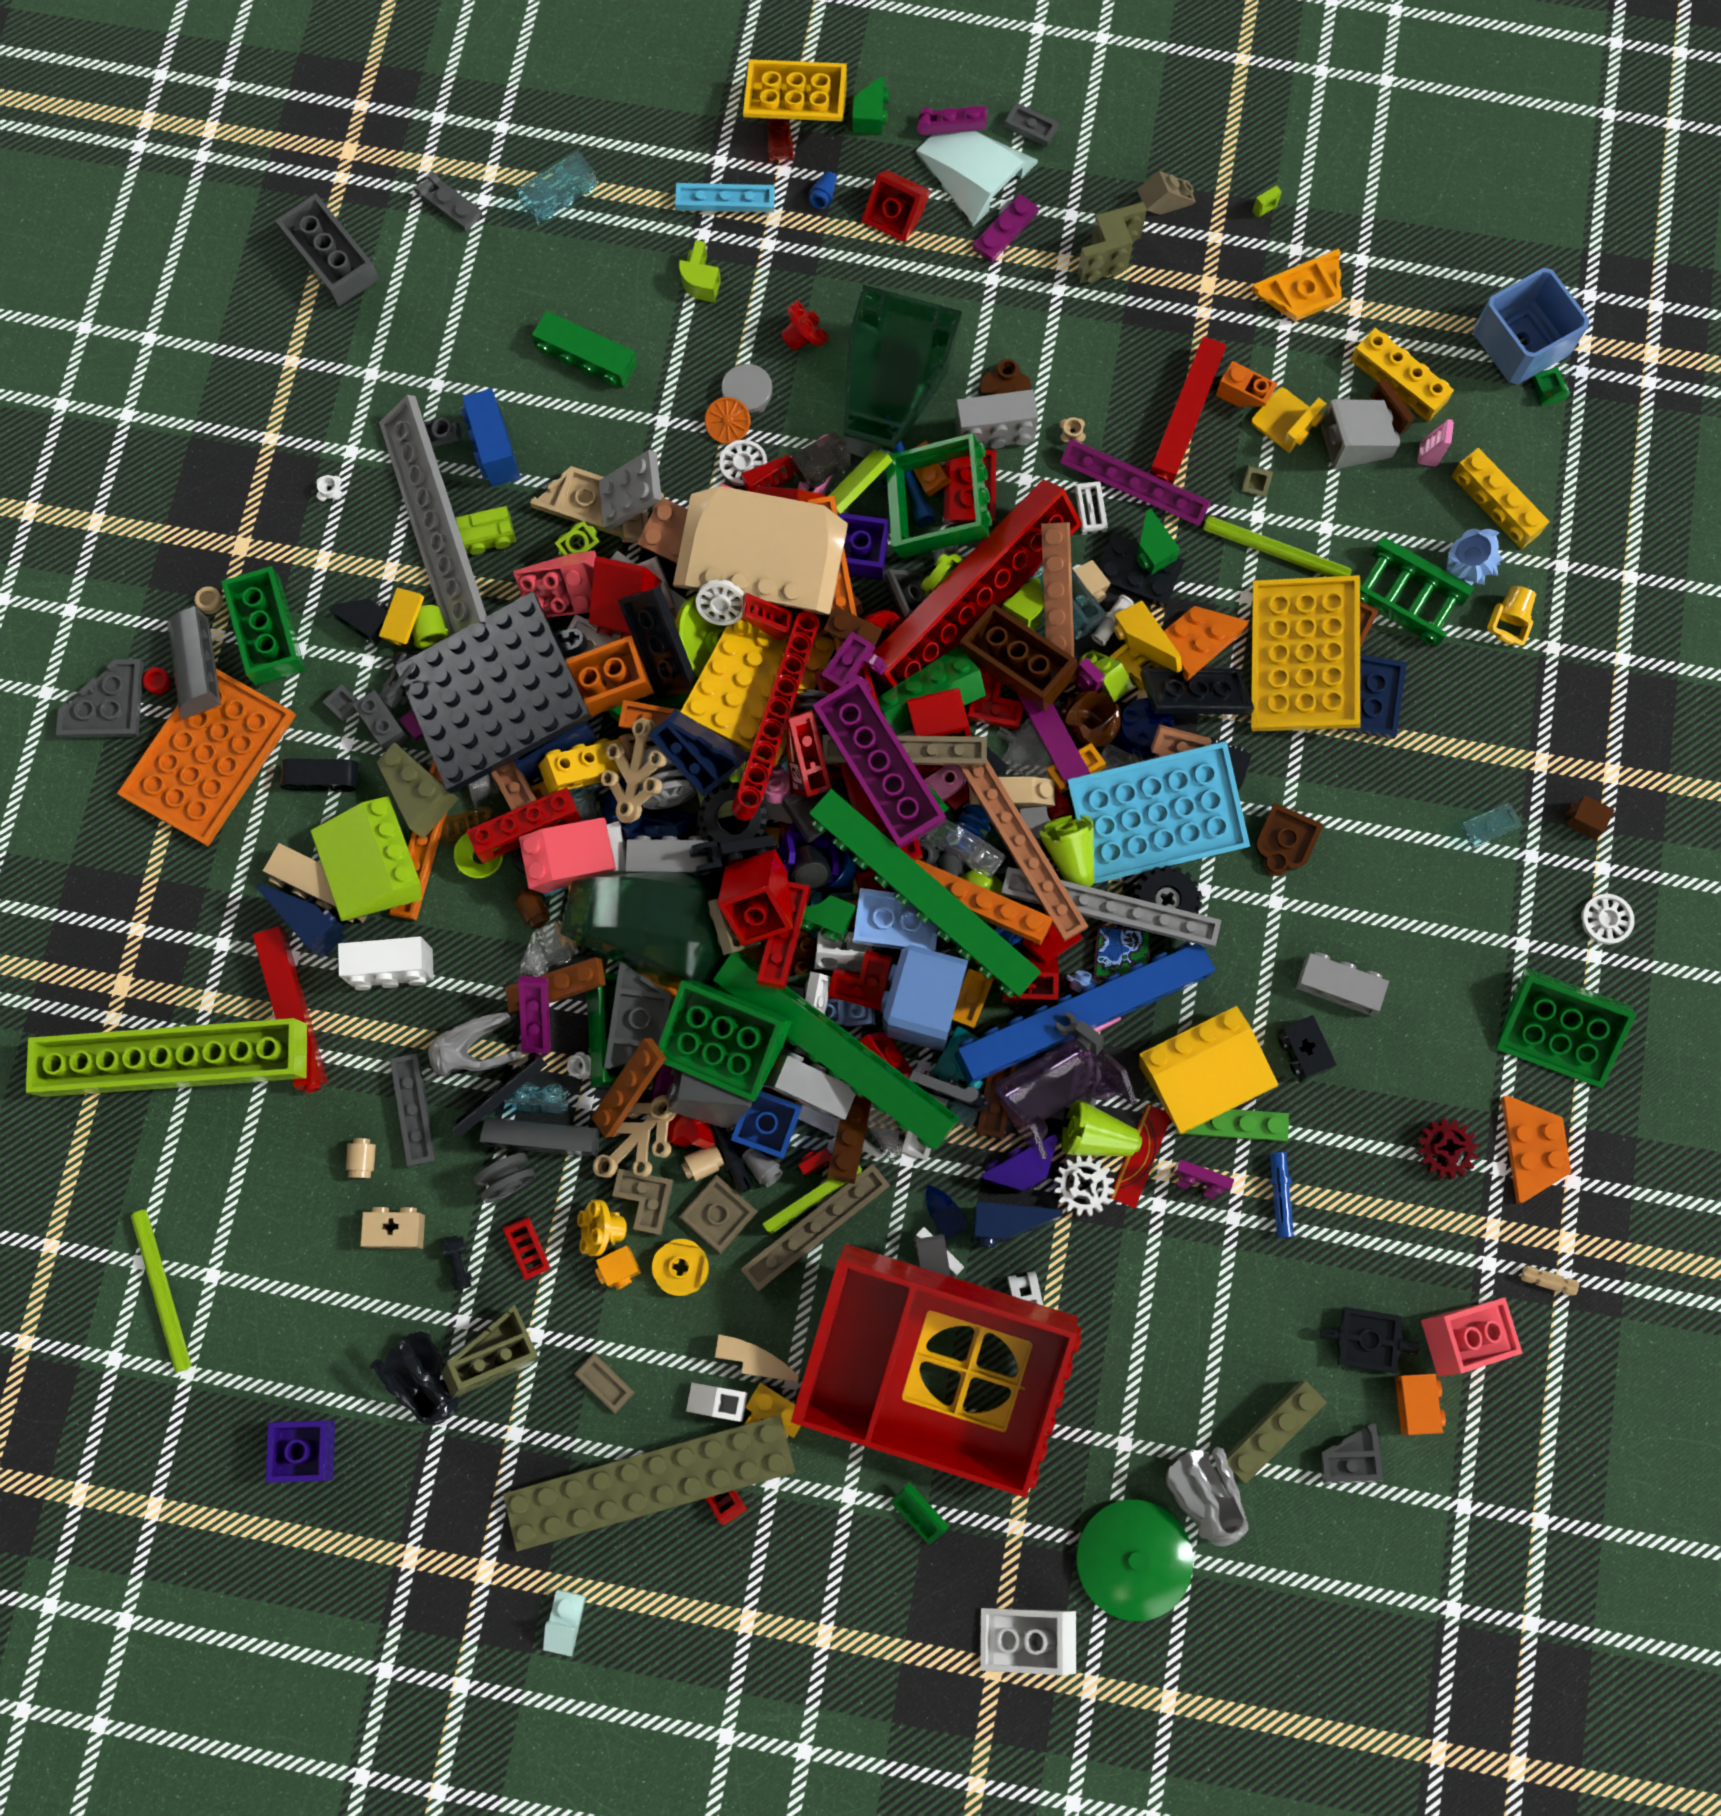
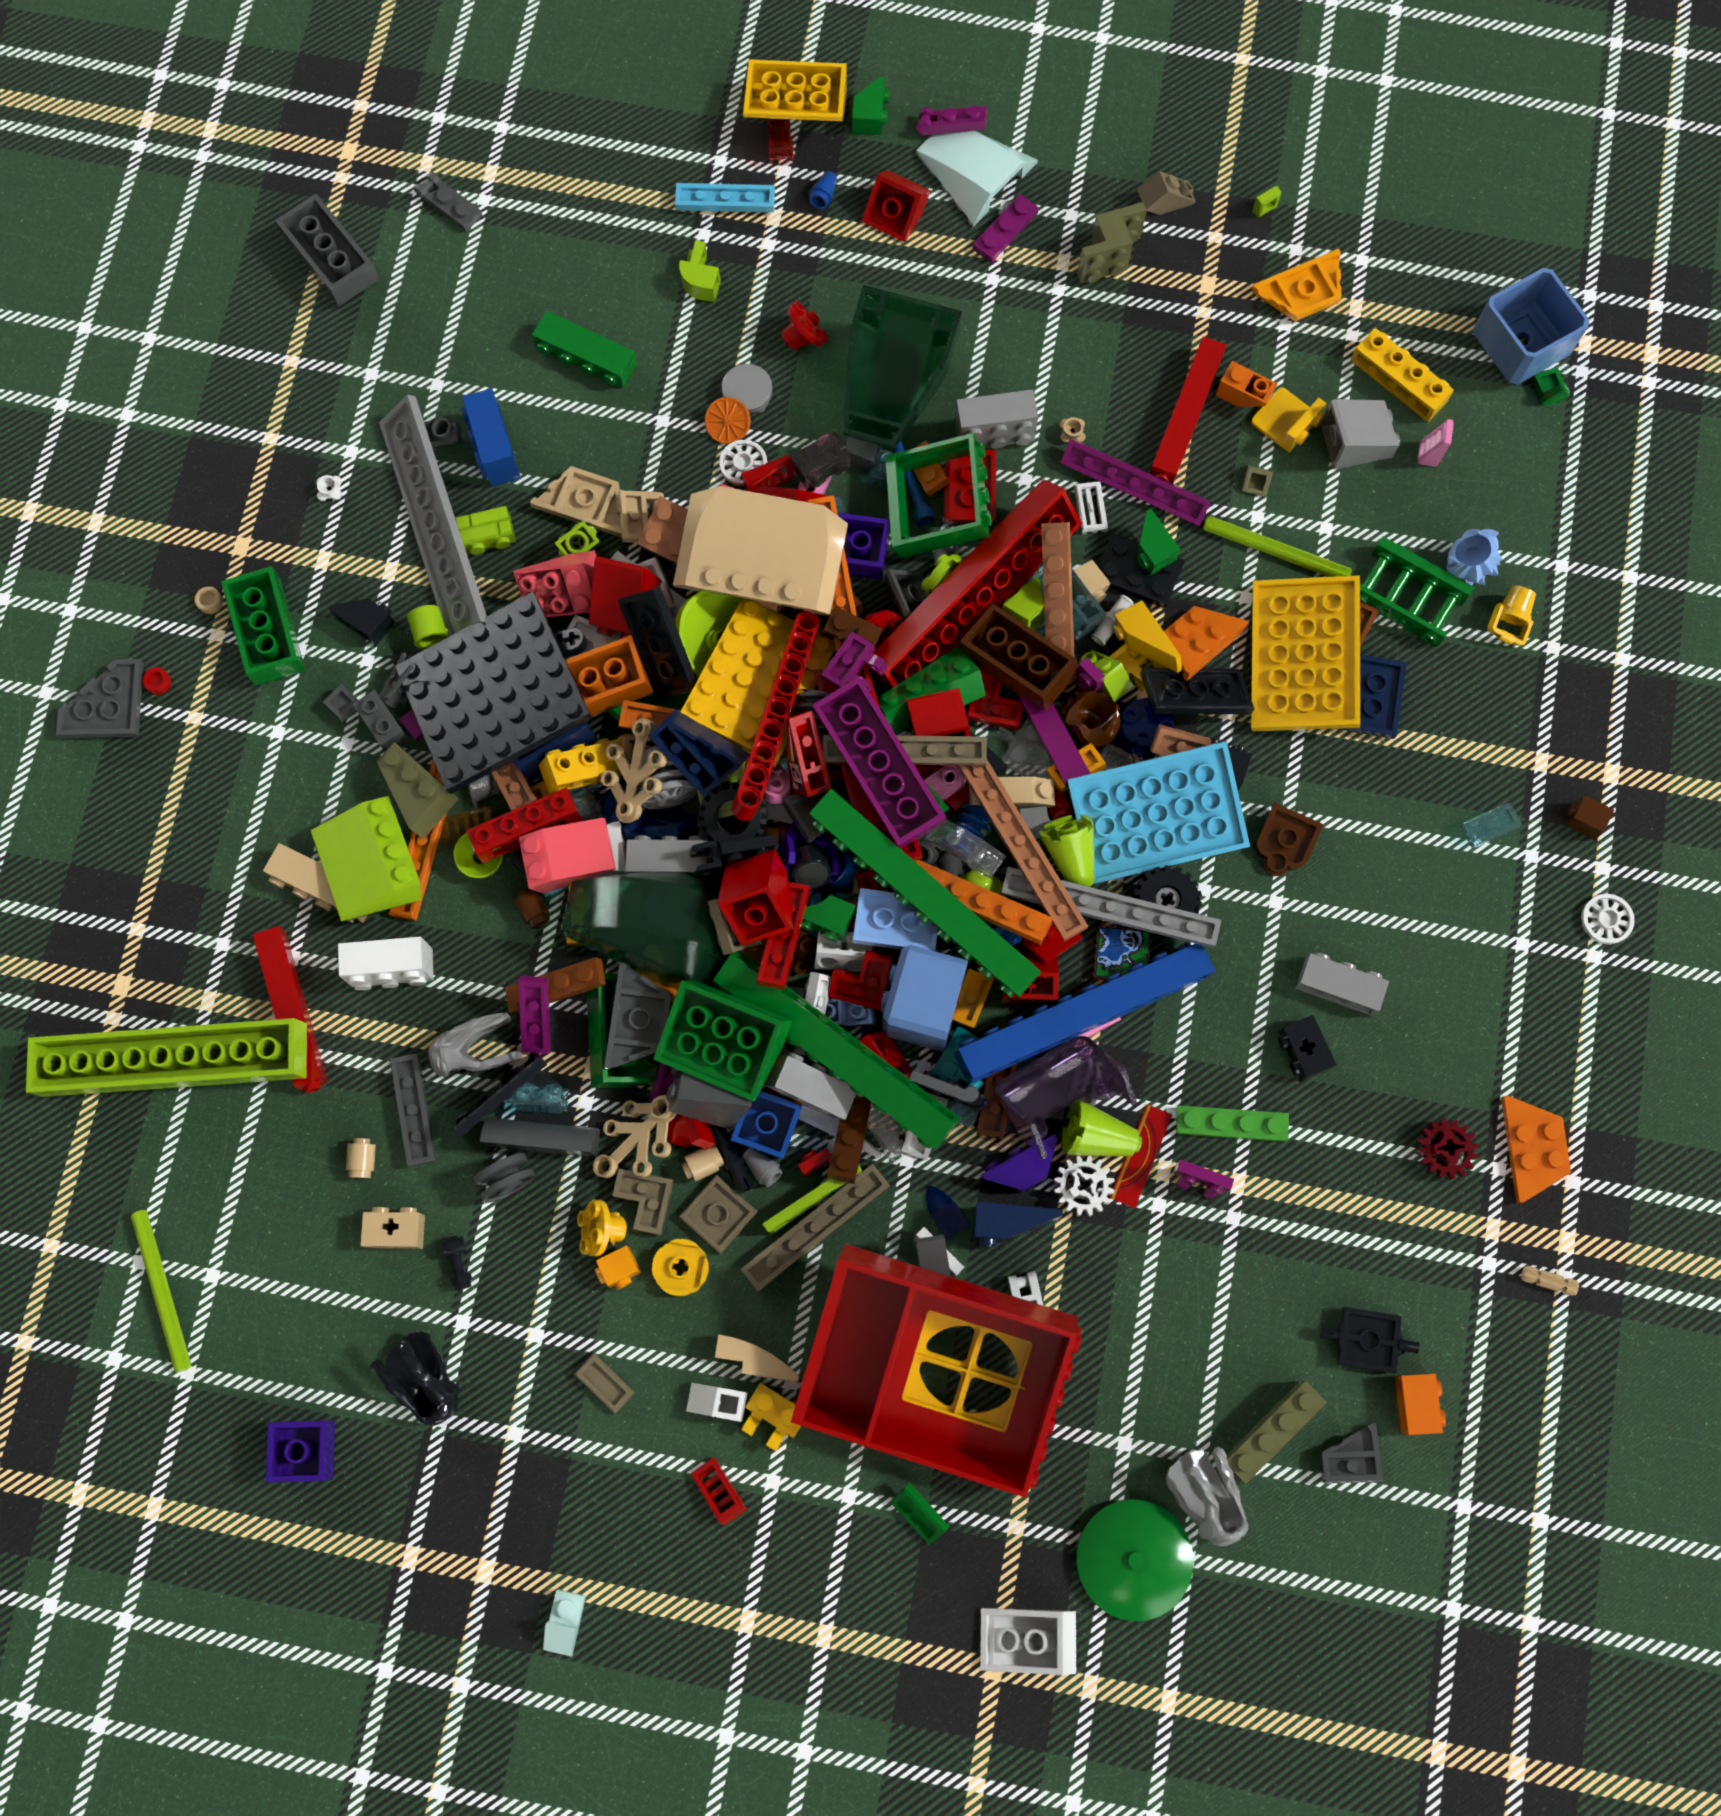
(193, 662): dark grey brick -> none
(207, 760): orange plate -> none
(315, 927): dark blue slope -> none
(319, 775): black beam -> none
(401, 616): yellow panel -> none
(491, 1356): olive wedge -> none
(517, 1225): red slope -> none
(546, 949): clear slope -> none
(557, 187): clear light blue brick -> none
(575, 1065): white plate -> none
(628, 1087): dark orange plate -> none
(630, 490): light grey plate -> none
(649, 1482): olive plate -> none
(720, 602): white wheel -> none
(781, 616): red slope -> none
(860, 479): lime tile -> none
(999, 383): reddish brown plate -> none
(1031, 125): dark grey plate -> none
(1080, 980): light blue plate -> none
(1084, 1036): dark grey plate -> none
(1207, 1070): yellow slope -> none
(1281, 1194): blue pin -> none
(1401, 414): reddish brown tile -> none
(1471, 1337): coral slope -> none
(1500, 498): yellow brick -> none
(1565, 1027): green slope -> none

